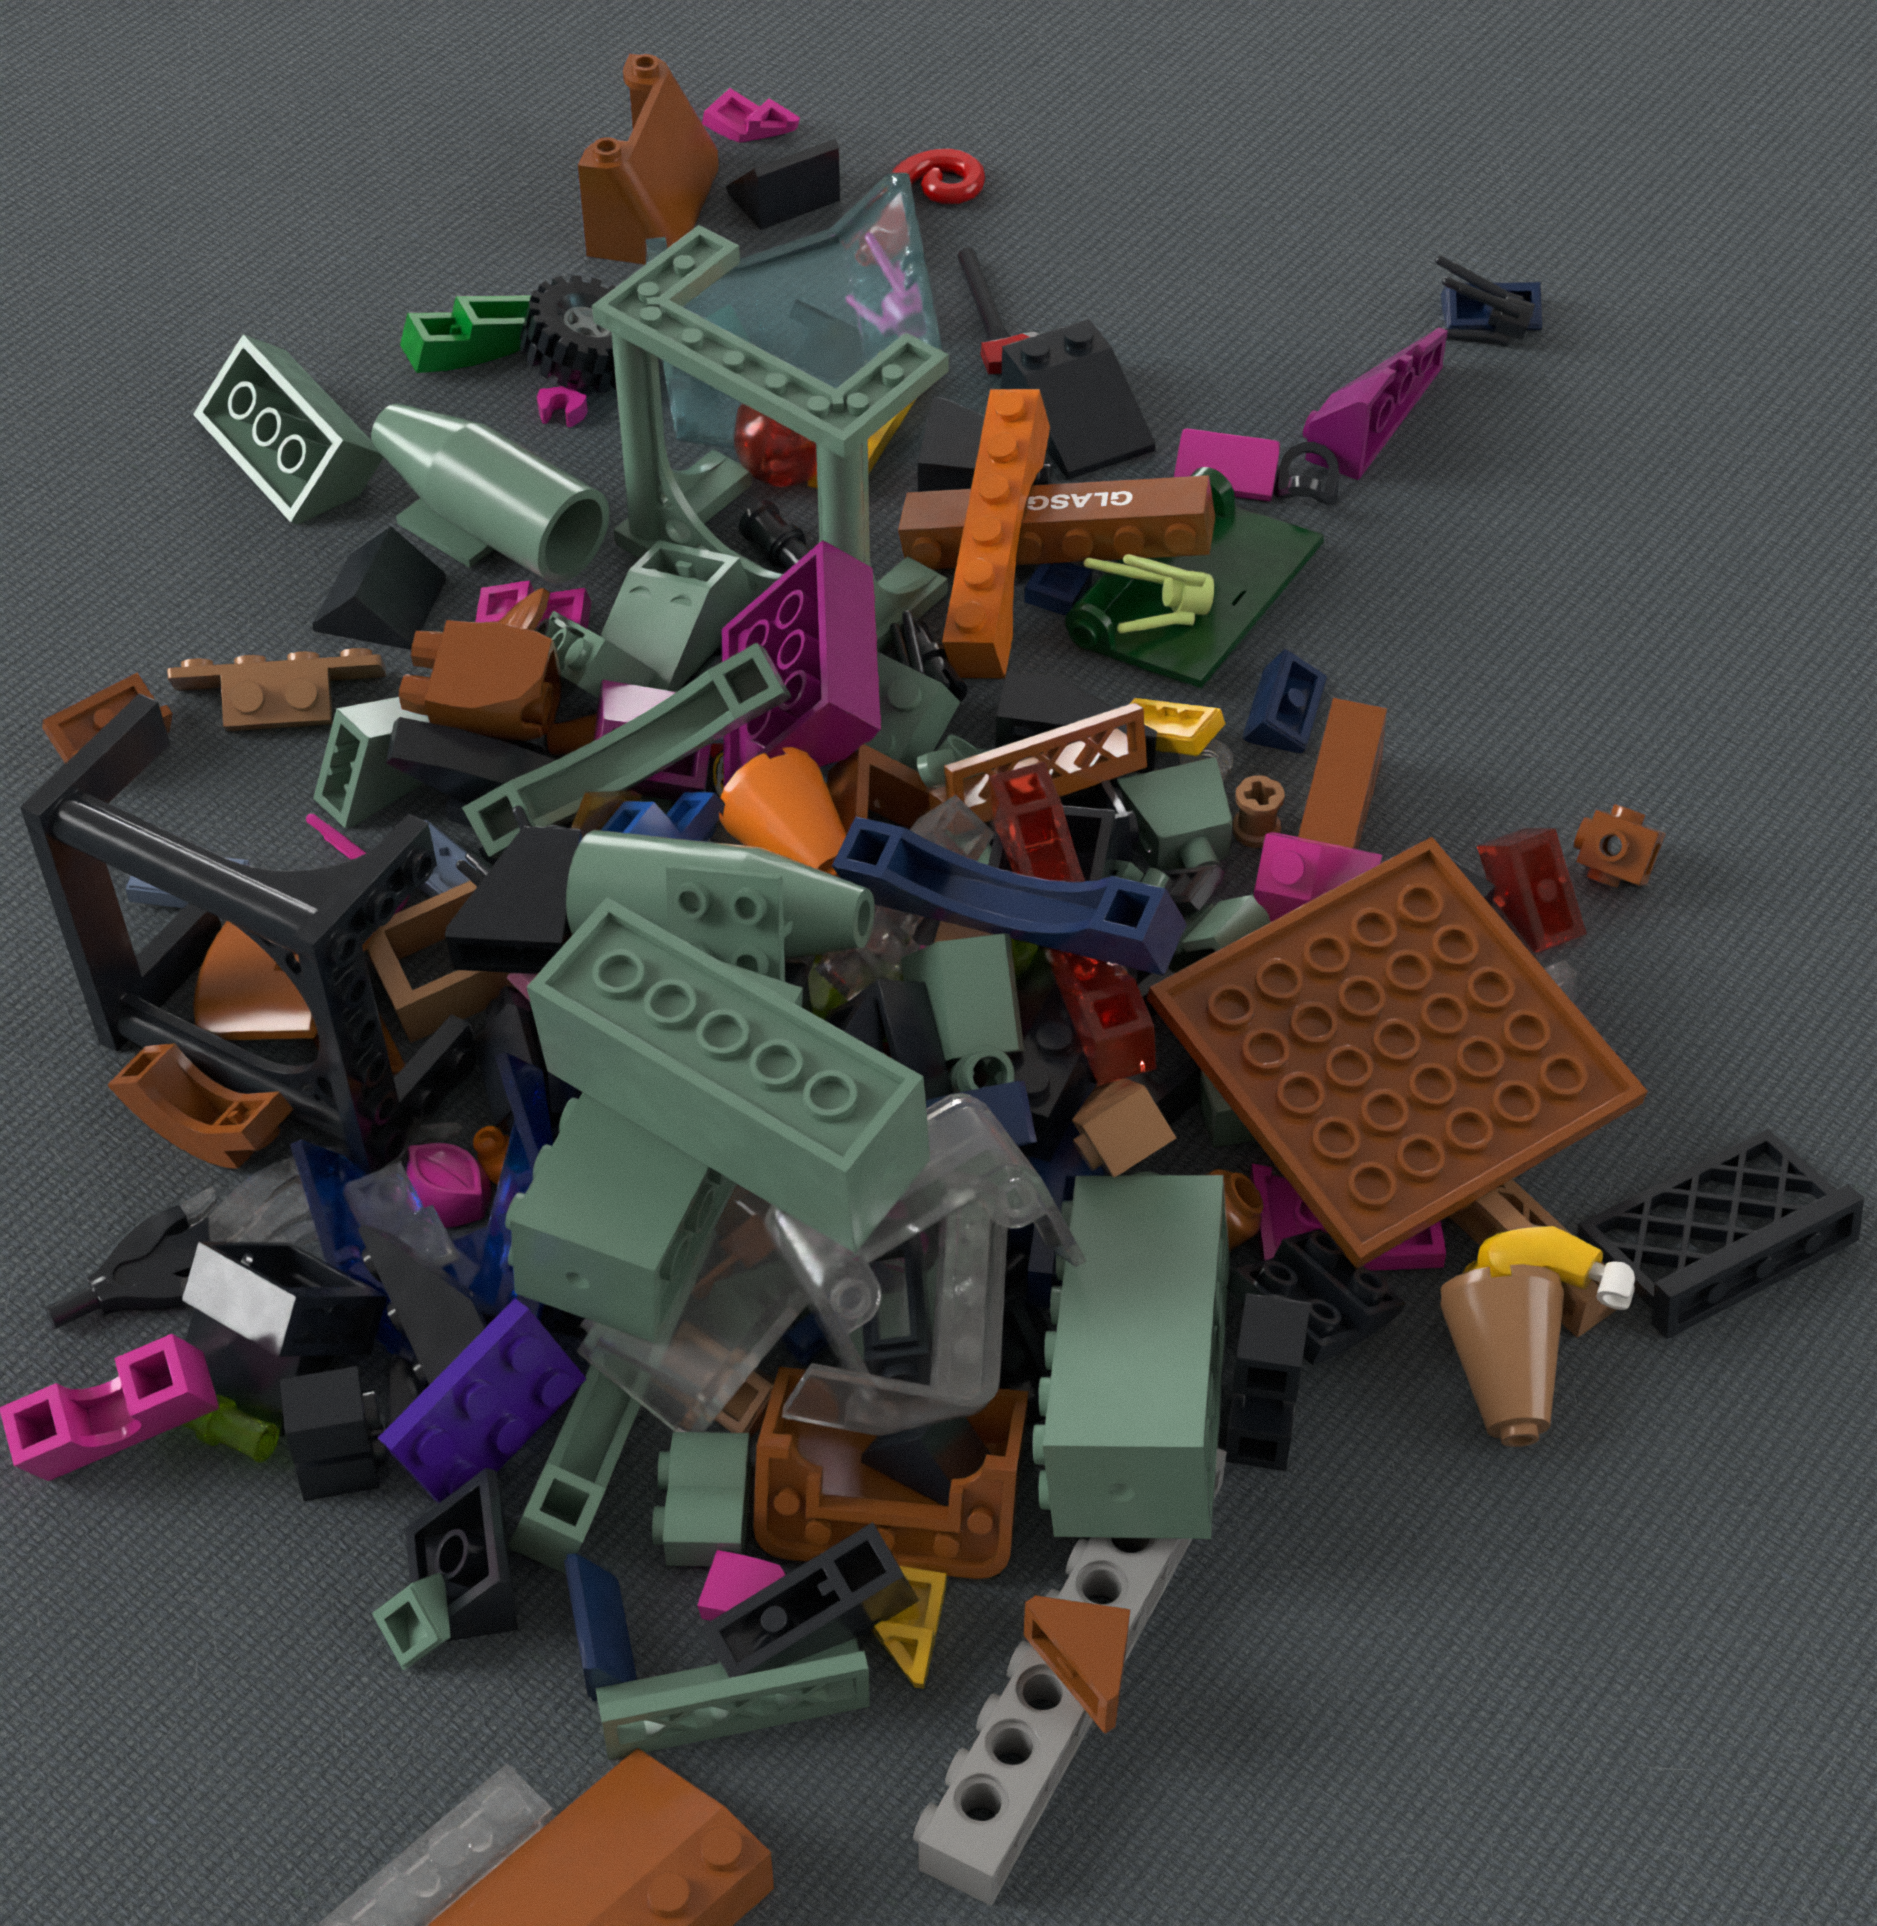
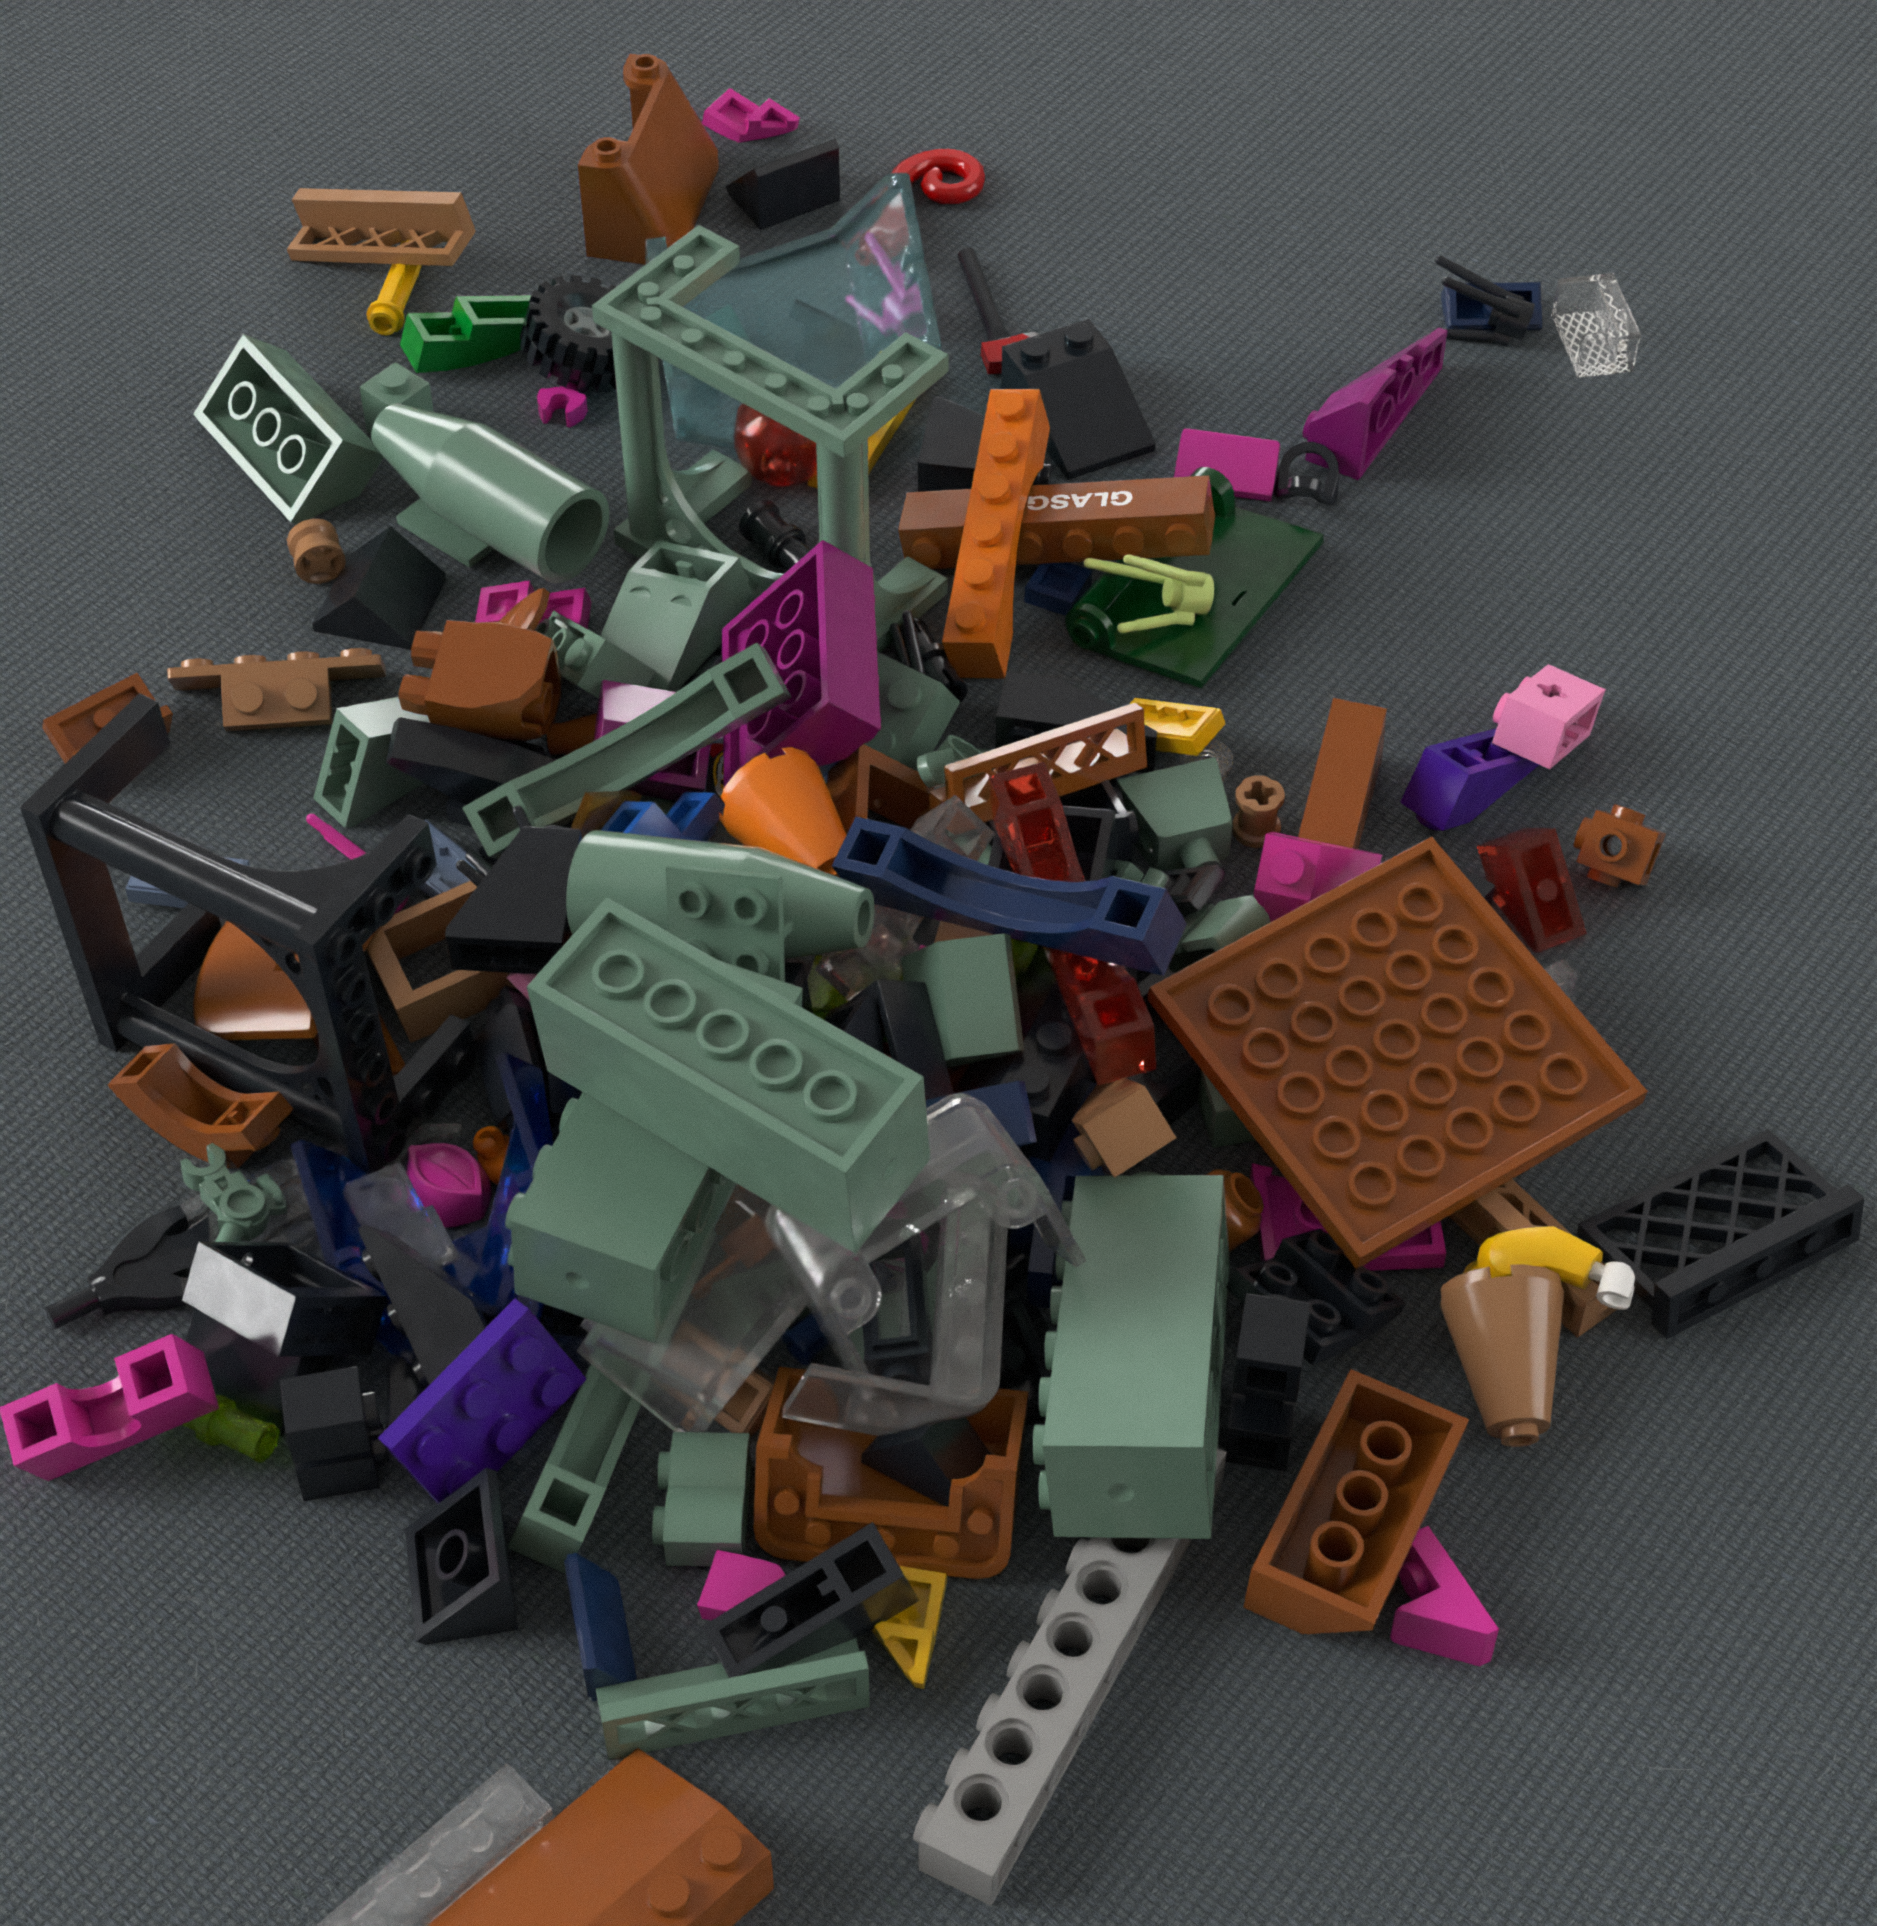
(240, 1207): none -> sand green piece
(316, 551): none -> medium nougat wheel
(382, 220): none -> medium nougat fence
(386, 313): none -> yellow axle
(390, 387): none -> sand green brick
(415, 1620): sand green slope -> none
(989, 1065): sand green cone -> none
(1084, 1649): dark orange slope -> none
(1285, 704): dark blue slope -> none
(1353, 1509): none -> dark orange slope
(1444, 1609): none -> dark pink slope
(1462, 780): none -> dark purple slope
(1547, 716): none -> bright pink brick
(1595, 325): none -> clear panel

